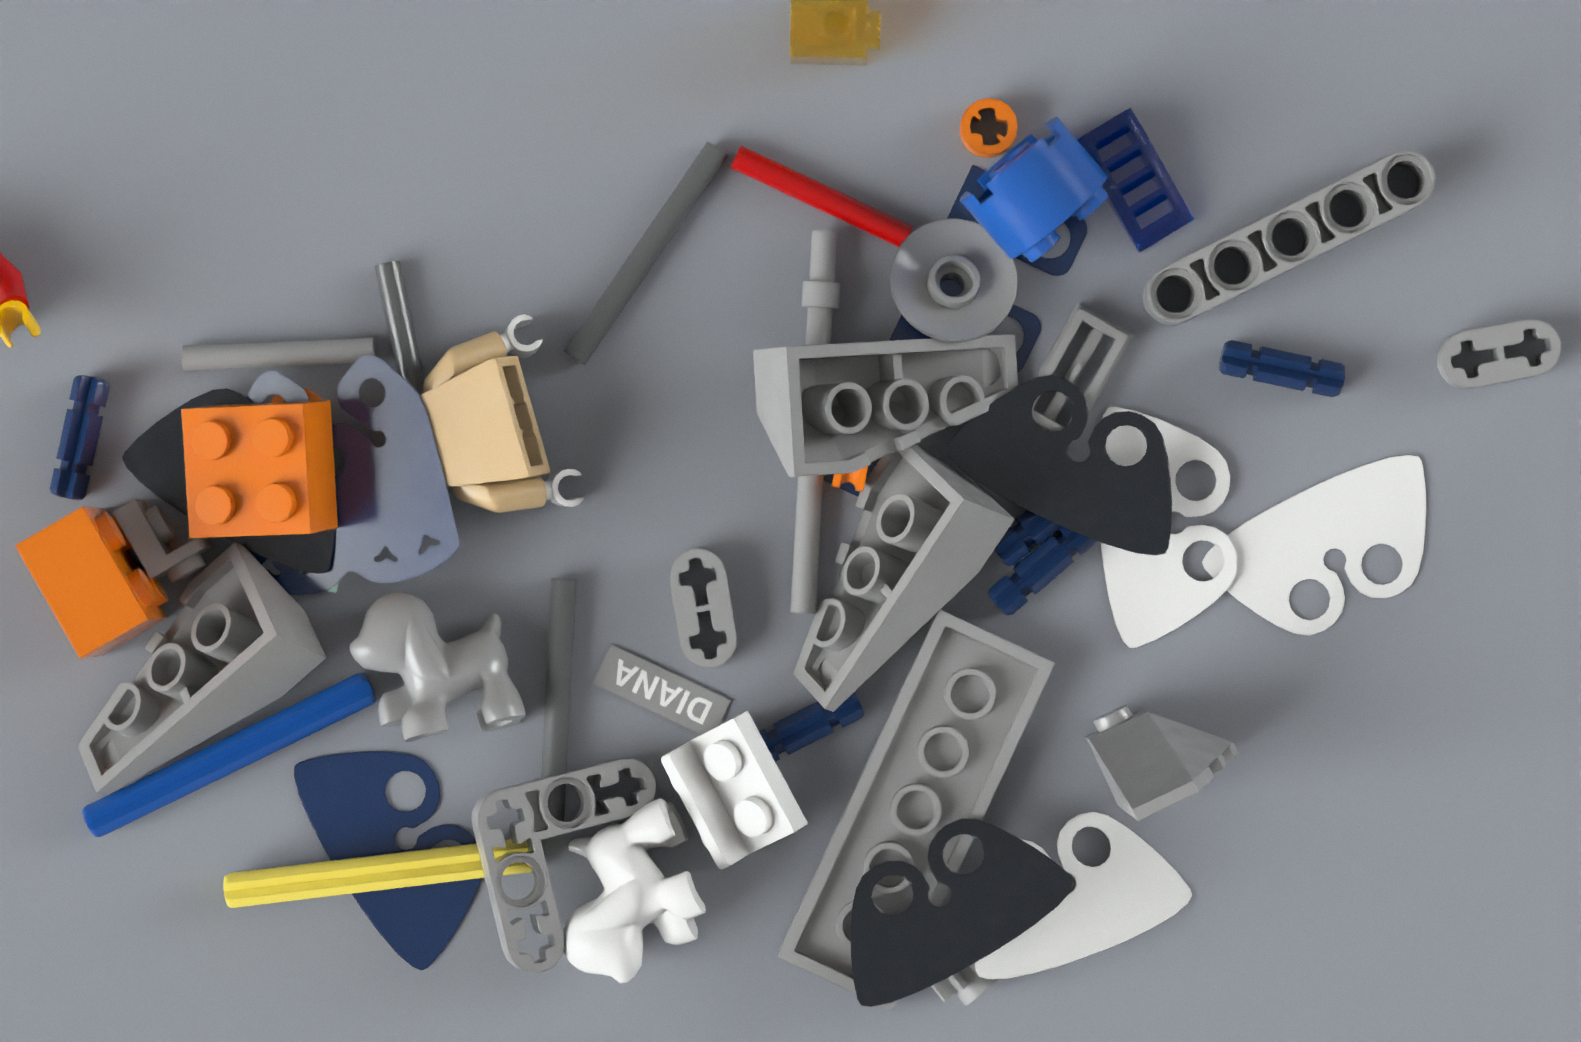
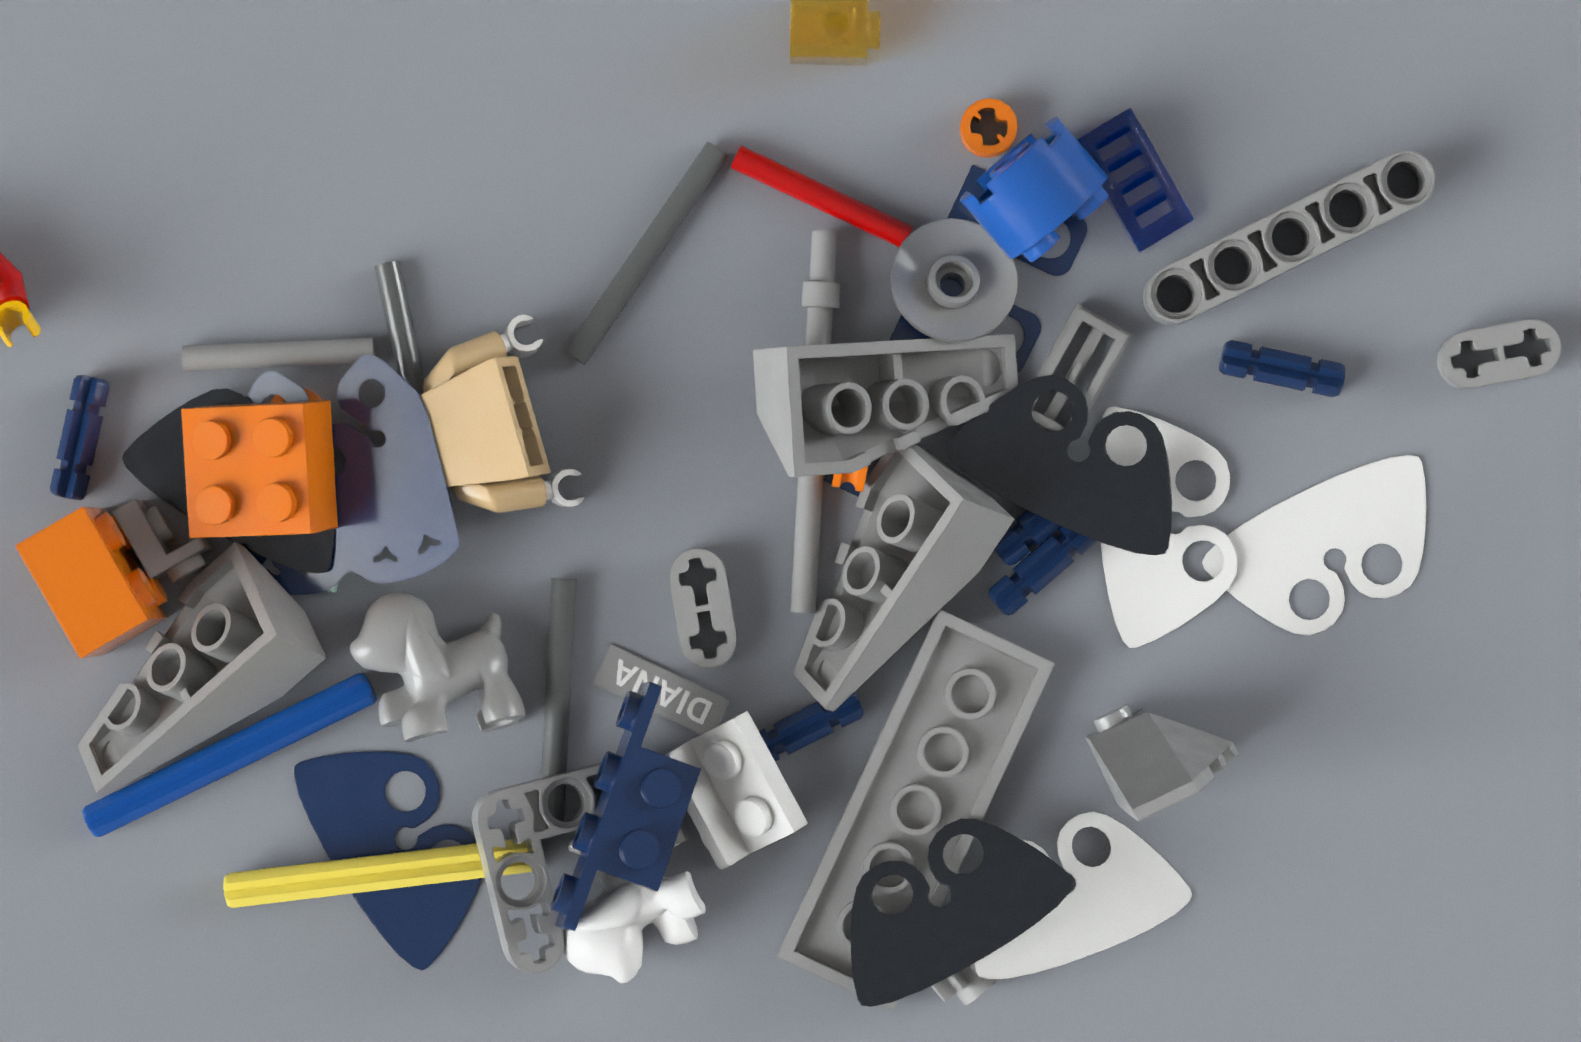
(635, 816): none -> dark blue bracket

